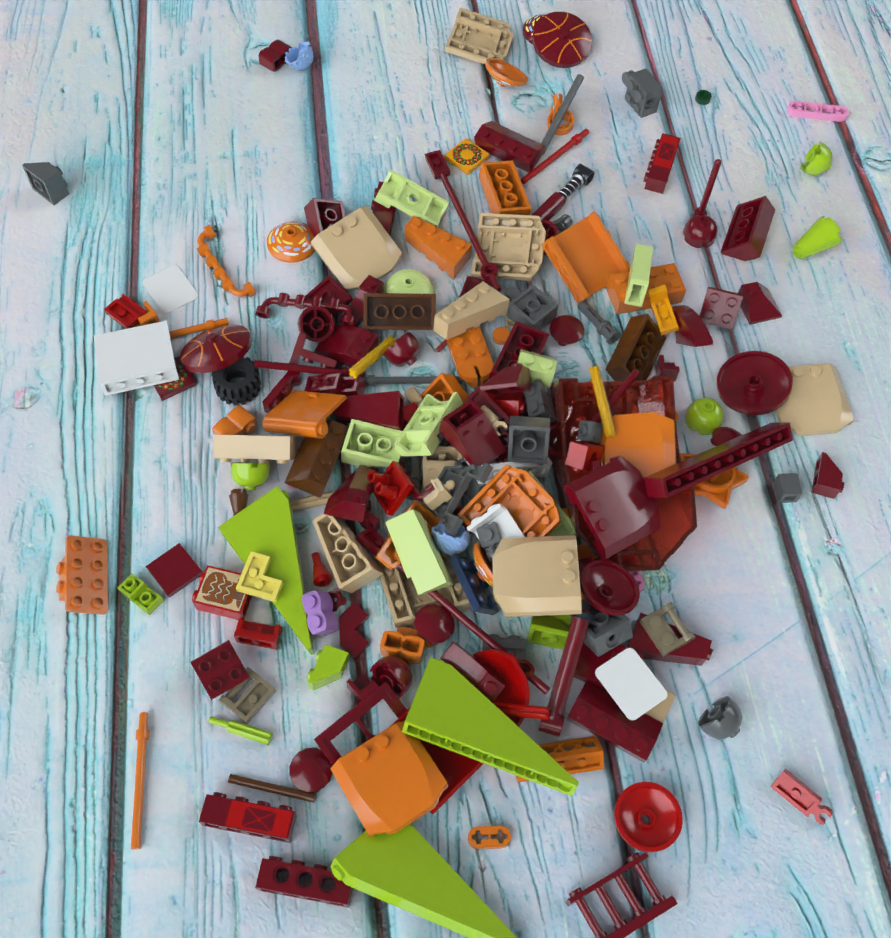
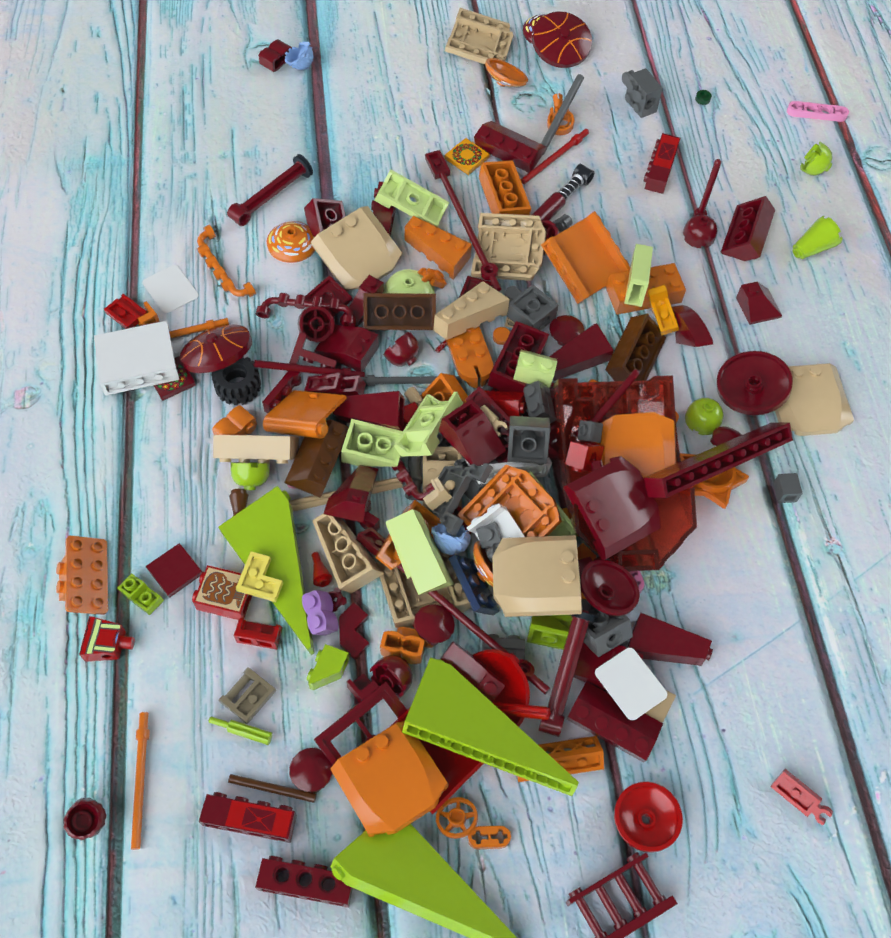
(46, 181): dark grey slope -> none
(84, 819): none -> dark red hair
(104, 640): none -> red torso
(220, 669): dark red plate -> none
(242, 212): none -> dark red piece
(371, 357): yellow axle -> none
(390, 487): red plate -> none
(435, 277): none -> orange plate
(457, 818): none -> orange wheel
(509, 380): dark red slope -> none
(582, 353): none -> dark red slope
(602, 401): yellow axle -> none
(603, 327): dark grey pin -> none
(661, 632): dark tan plate -> none
(666, 369): dark red panel -> none
(720, 307): plate -> none
(722, 720): dark grey cylinder -> none
(827, 477): dark red slope -> none

